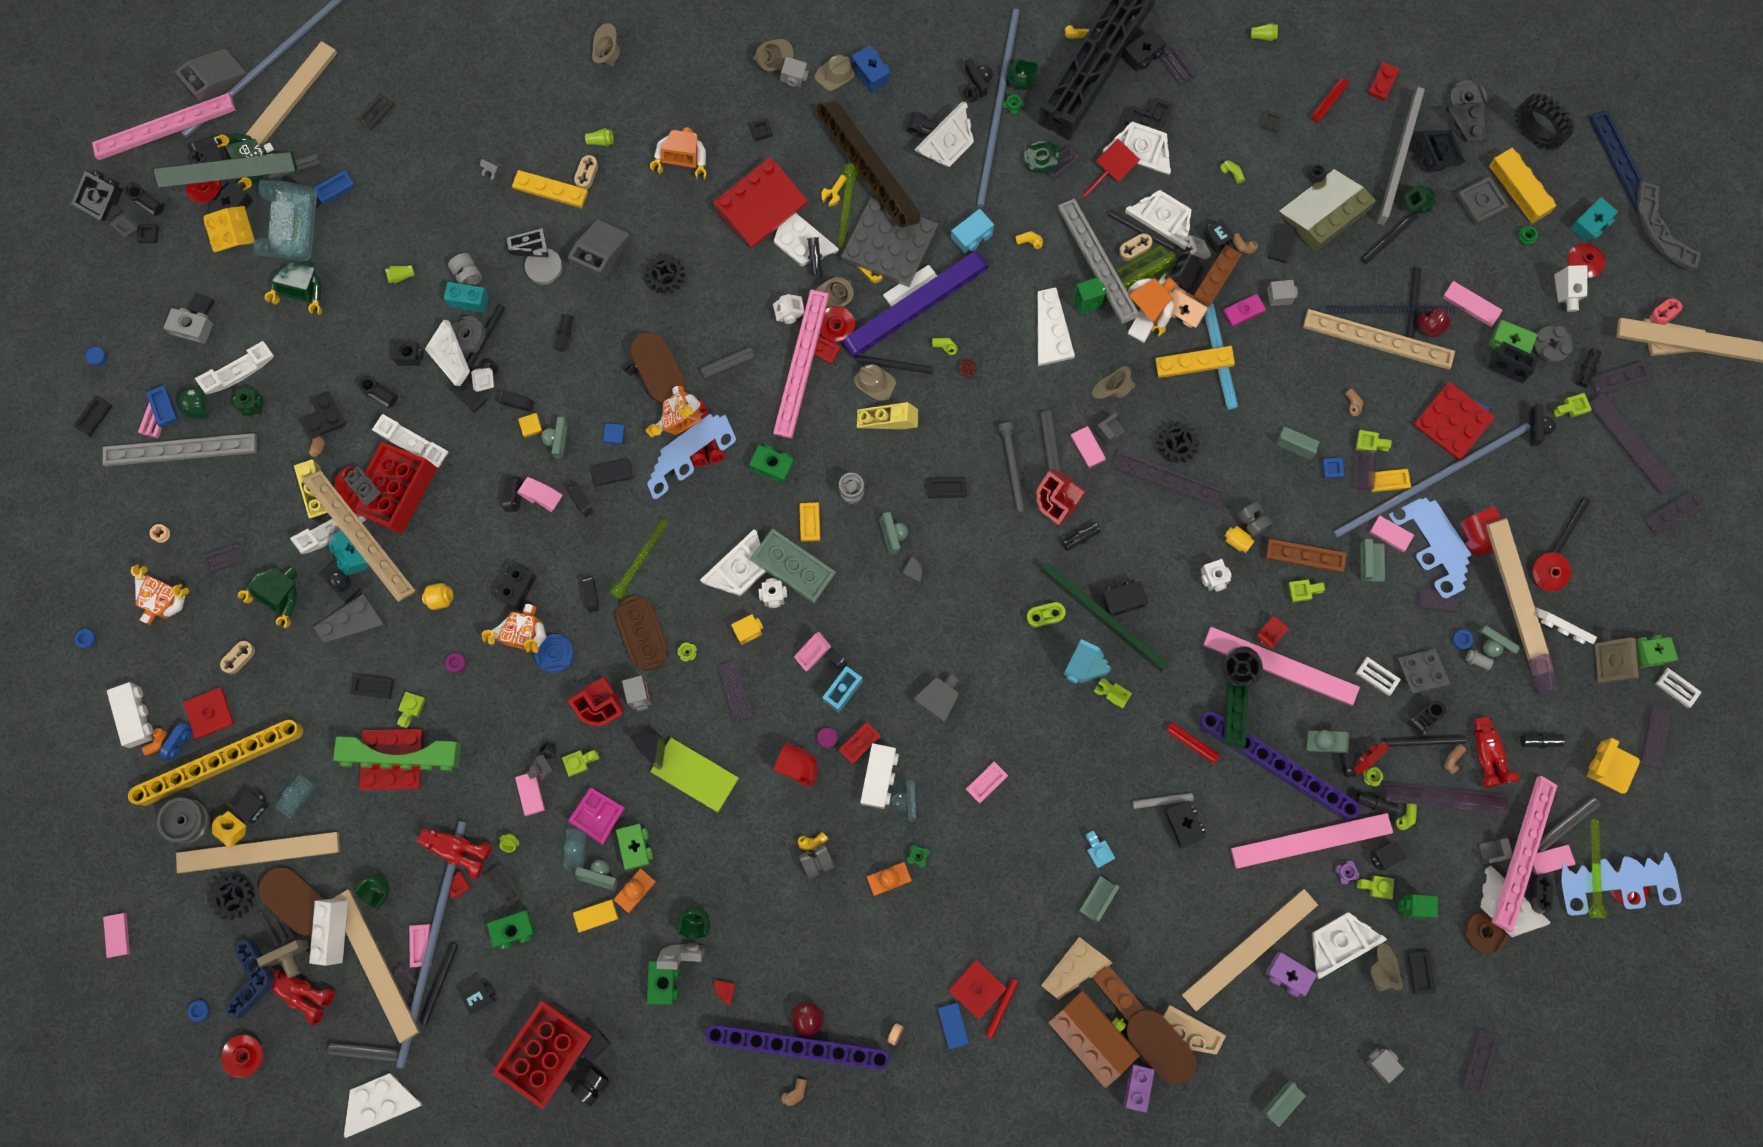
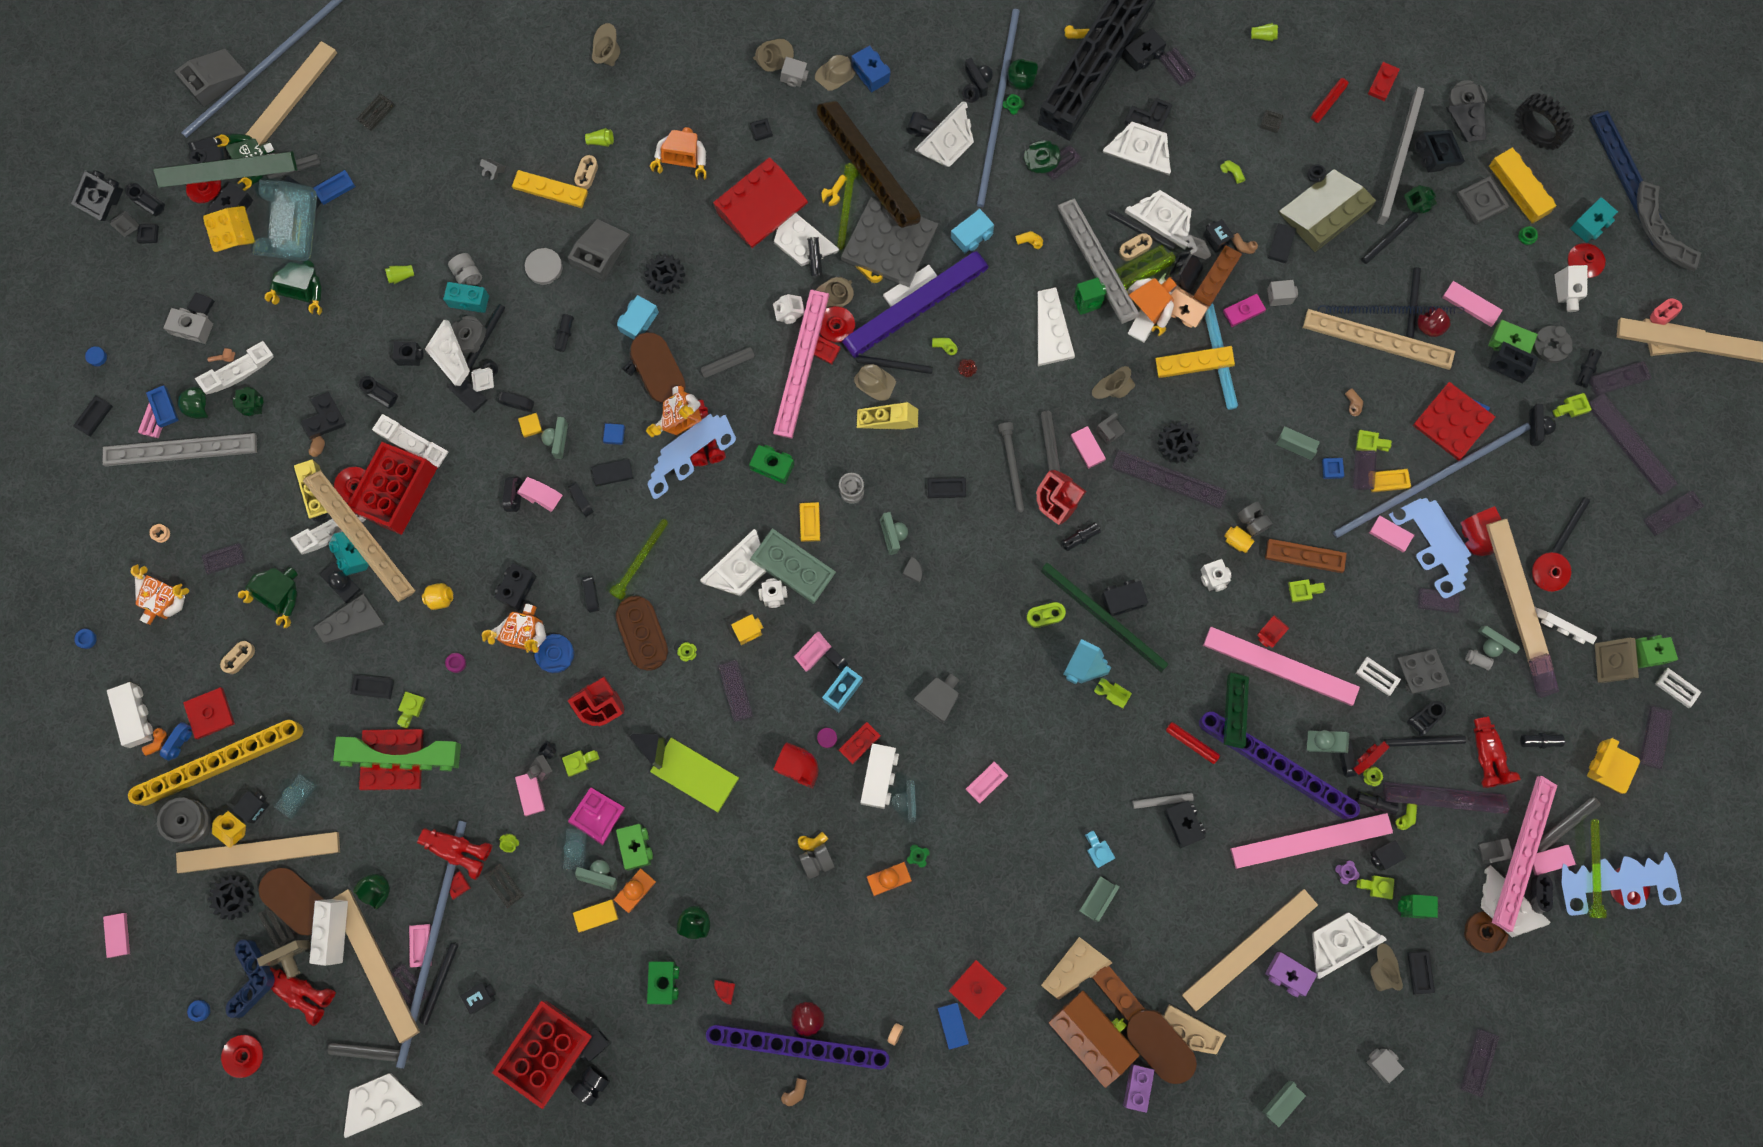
(163, 126): bright pink tile -> none
(227, 356): none -> nougat hand
(362, 485): dark grey slope -> none
(499, 930): green brick -> none
(528, 244): black wing -> none
(637, 317): none -> medium azure brick
(637, 693): light grey brick -> none
(672, 955): light grey plate -> none
(1001, 1008): red bar -> none
(1116, 161): red piece -> none
(1242, 666): black cylinder -> none
(1372, 561): sand green panel -> none
(1453, 756): medium nougat arm -> none
(1462, 639): blue tile -> none

